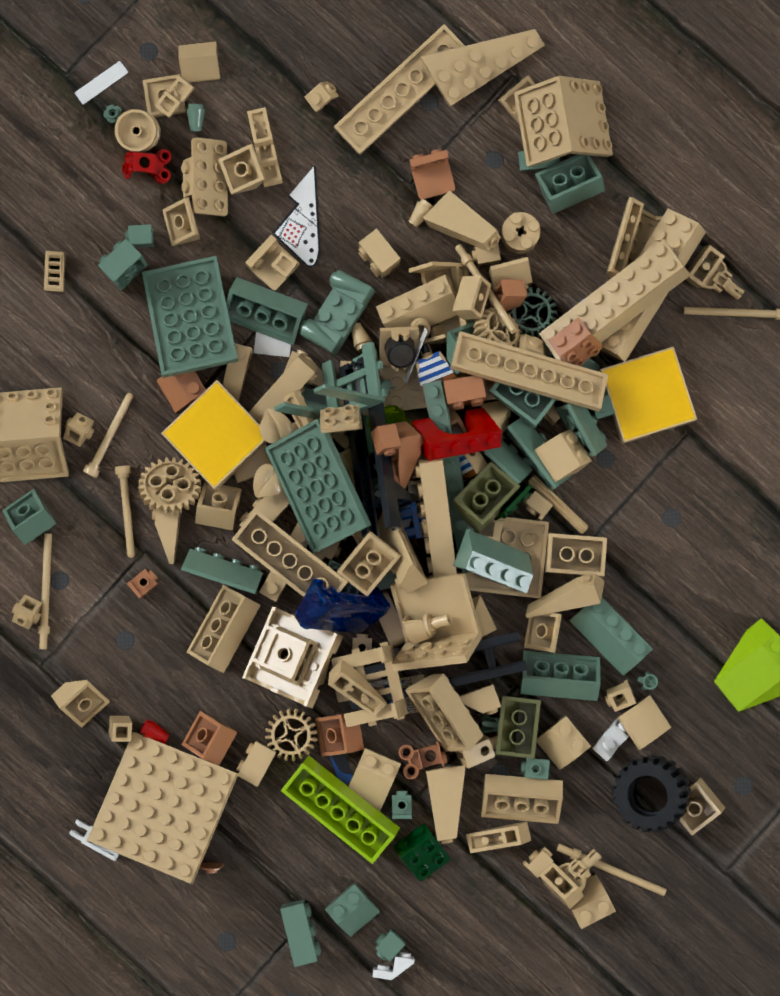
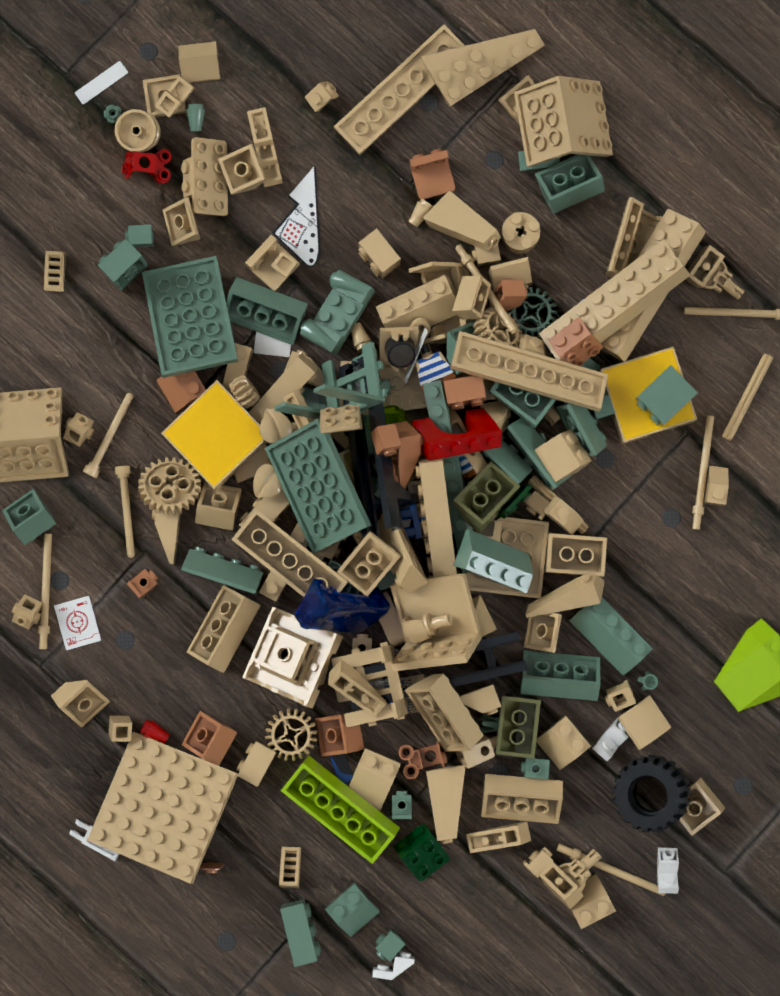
(77, 623): none -> white sticker
(244, 391): none -> tan gear
(290, 884): none -> tan slope
(563, 515): none -> tan slope
(665, 396): none -> sand green brick
(667, 870): none -> white slope
(698, 509): none -> tan bar
(716, 486): none -> tan slope
(747, 397): none -> tan axle

